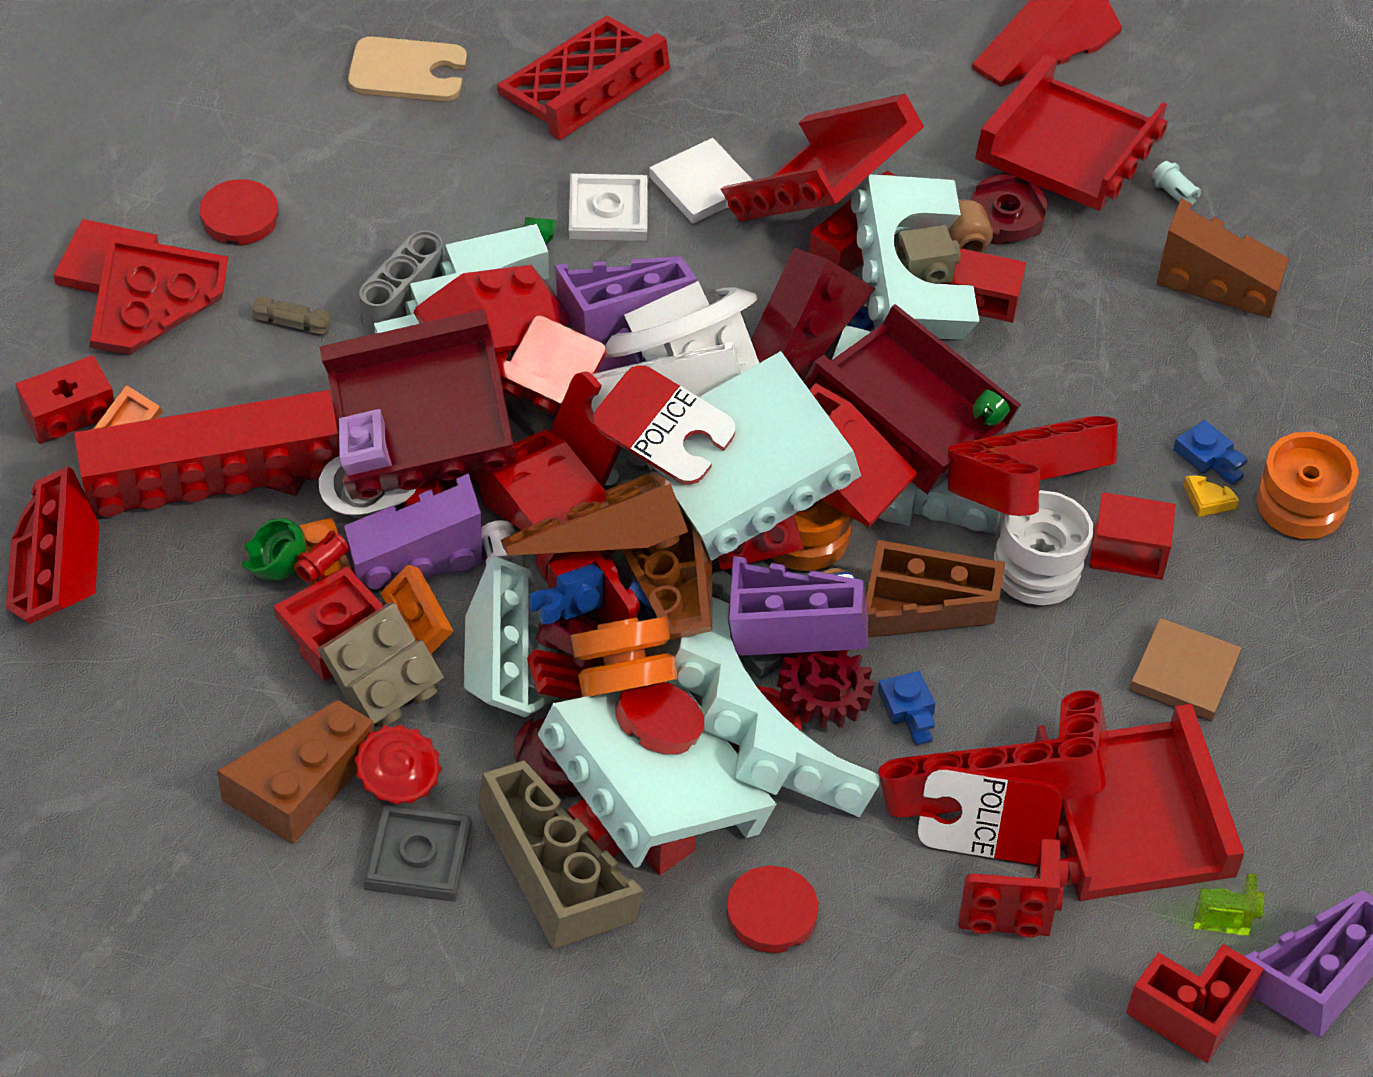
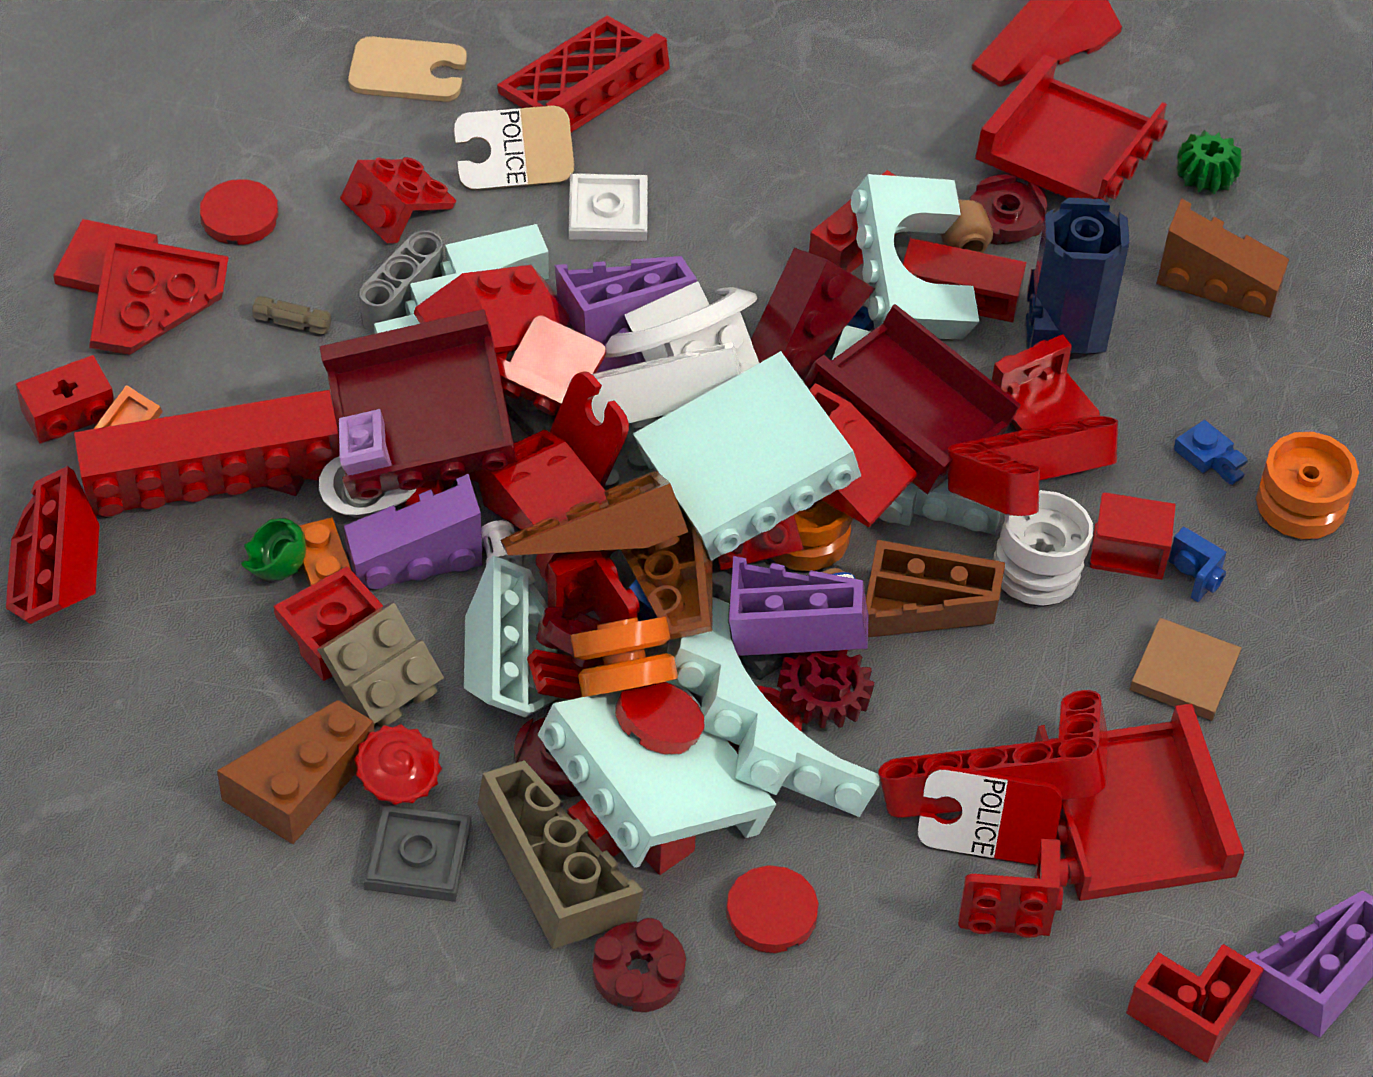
(321, 557): red pin -> none
(389, 190): none -> red bracket
(418, 607): orange plate -> none
(525, 147): none -> piece
(546, 227): green hinge -> none
(573, 595): blue plate -> none
(644, 941): none -> dark red plate
(656, 417): piece -> none
(695, 179): white tile -> none
(840, 154): red panel -> none
(911, 702): blue plate -> none
(929, 253): dark tan brick -> none
(991, 408): green hinge -> none
(1042, 385): none -> red bracket
(1077, 275): none -> dark blue brick
(1174, 182): light aqua pin -> none
(1199, 559): none -> blue bracket
(1209, 162): none -> green gear
(1209, 497): yellow tile -> none
(1229, 911): clear neon green bracket -> none

